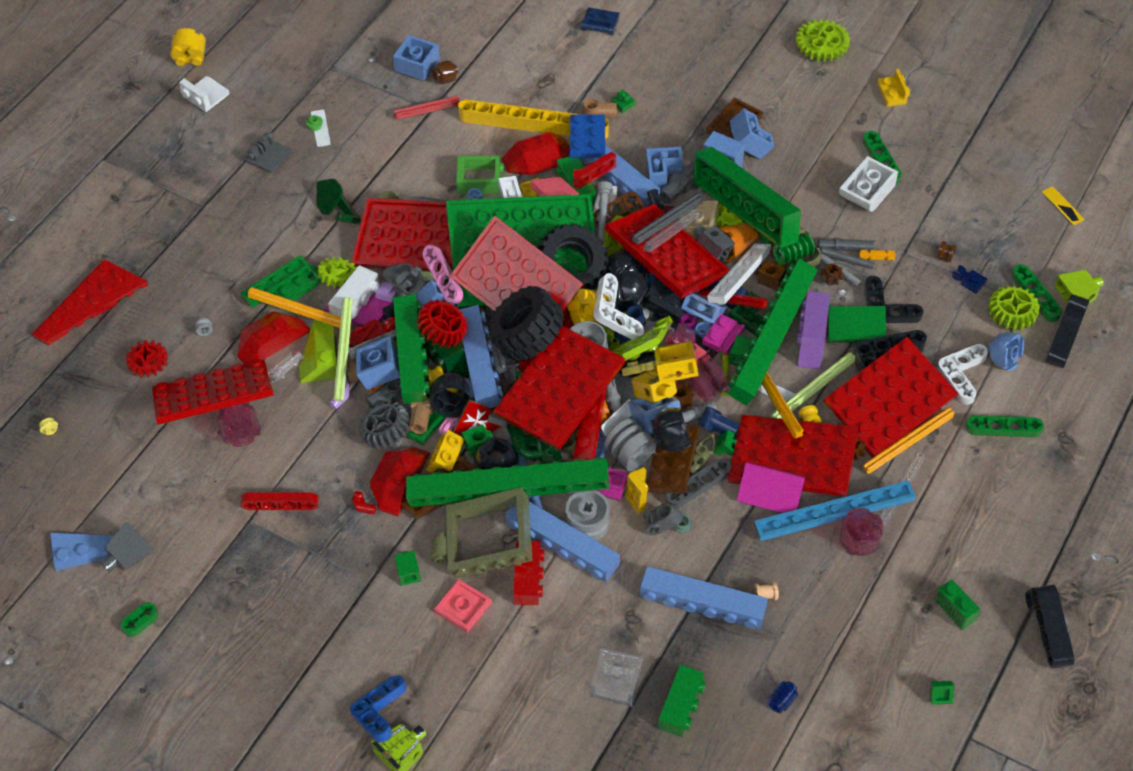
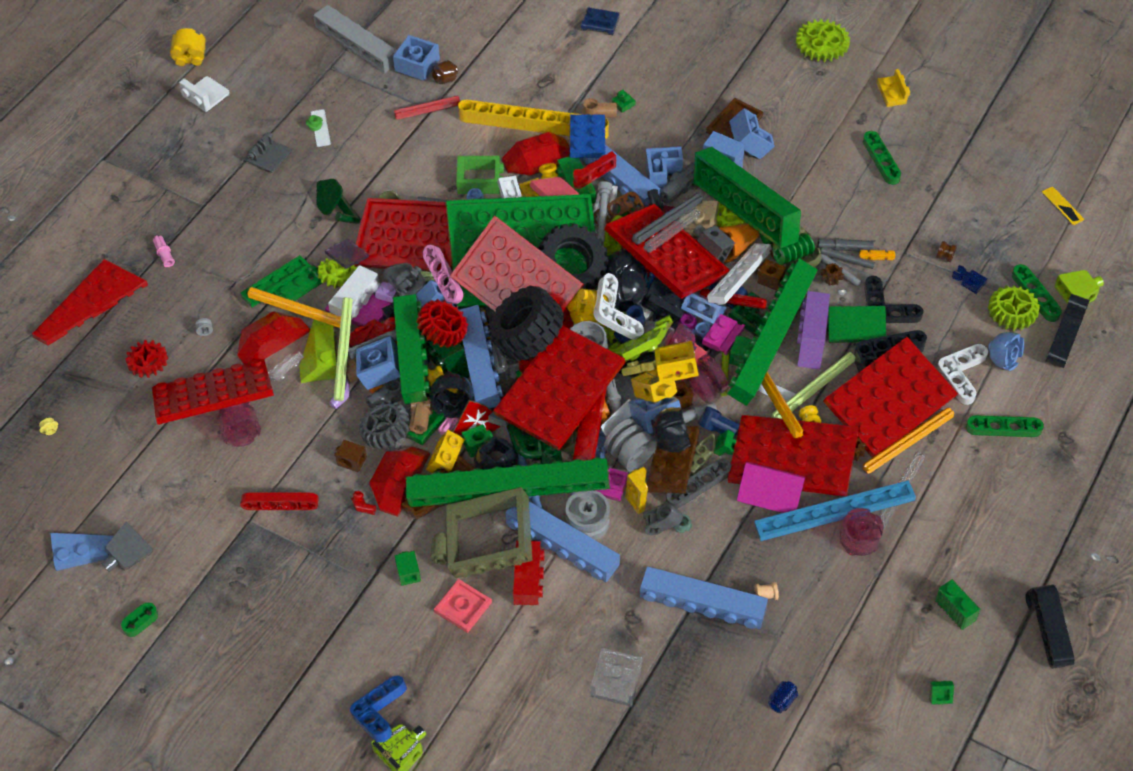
(163, 251): none -> bright pink axle
(346, 253): none -> piece
(350, 455): none -> reddish brown brick
(355, 38): none -> light grey brick
(548, 171): none -> yellow wheel
(682, 701): green brick -> none
(869, 184): white brick -> none

